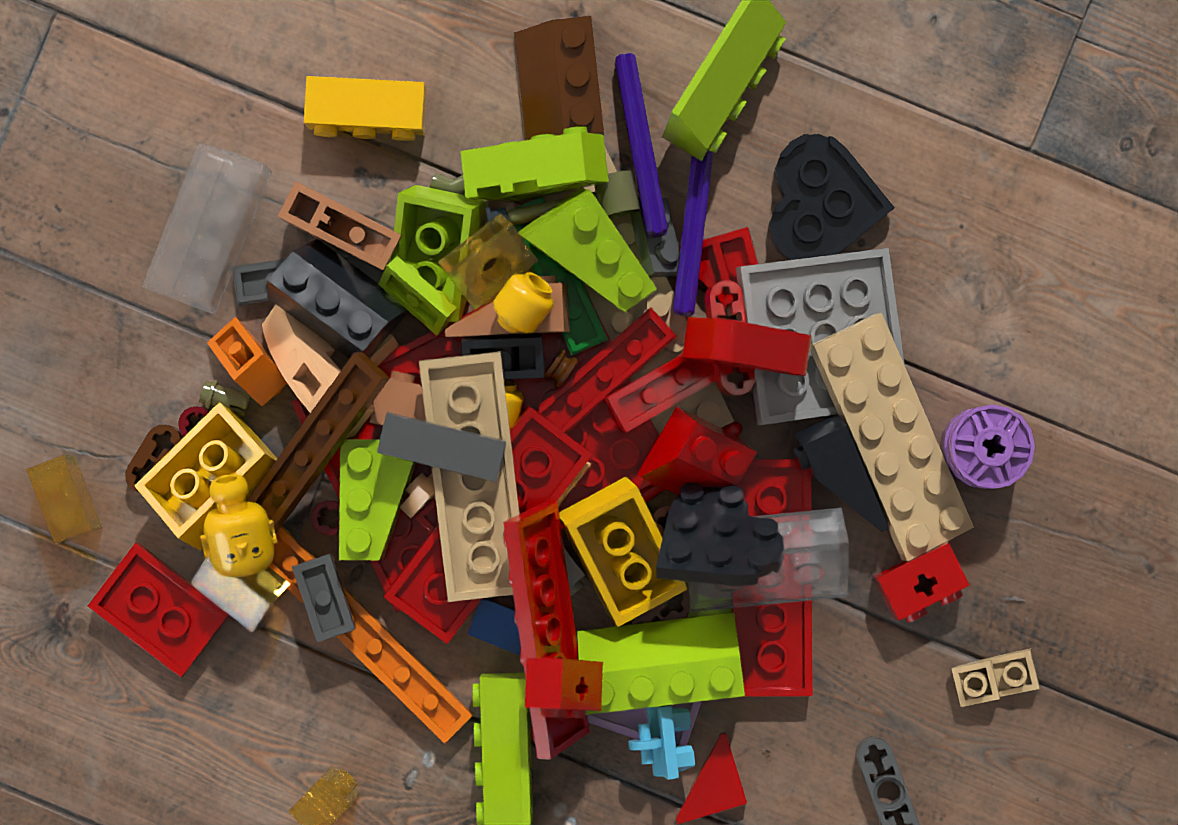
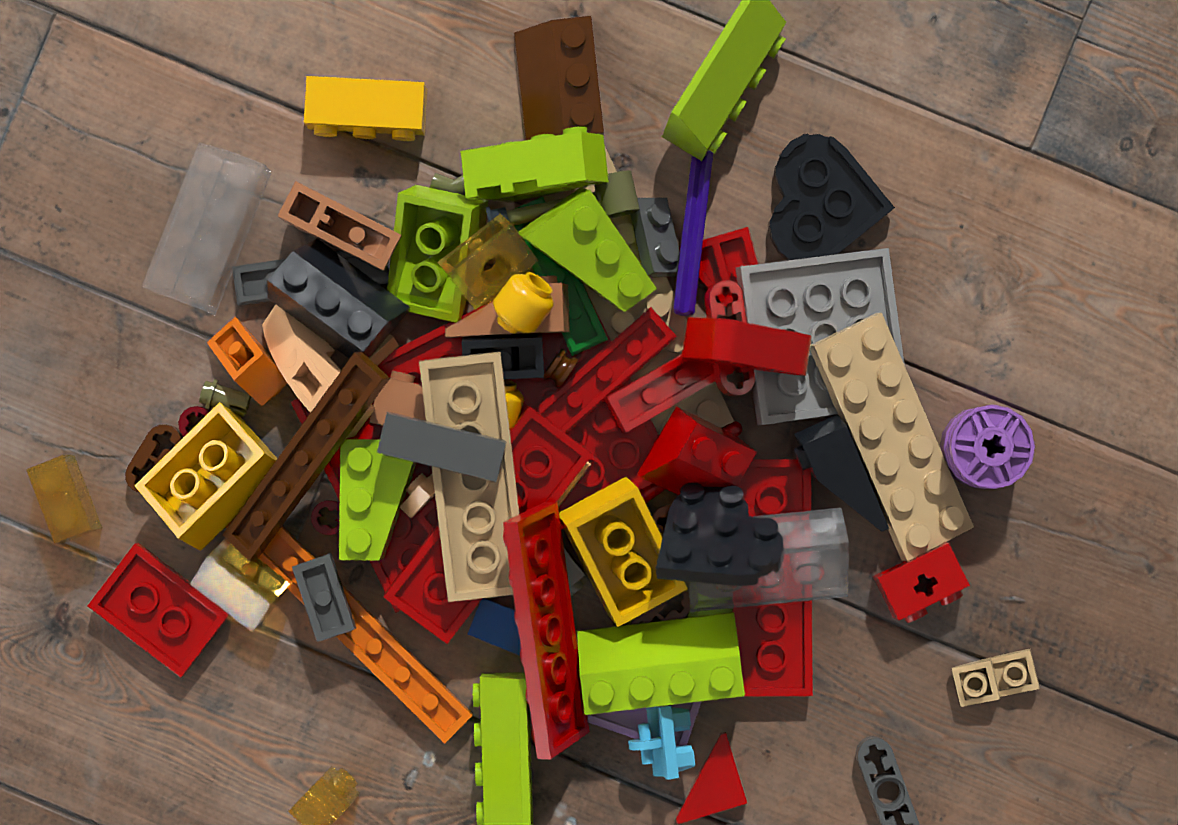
(238, 531): yellow piece -> none
(417, 295): lime plate -> none
(563, 686): red brick -> none
(641, 145): dark purple axle -> none

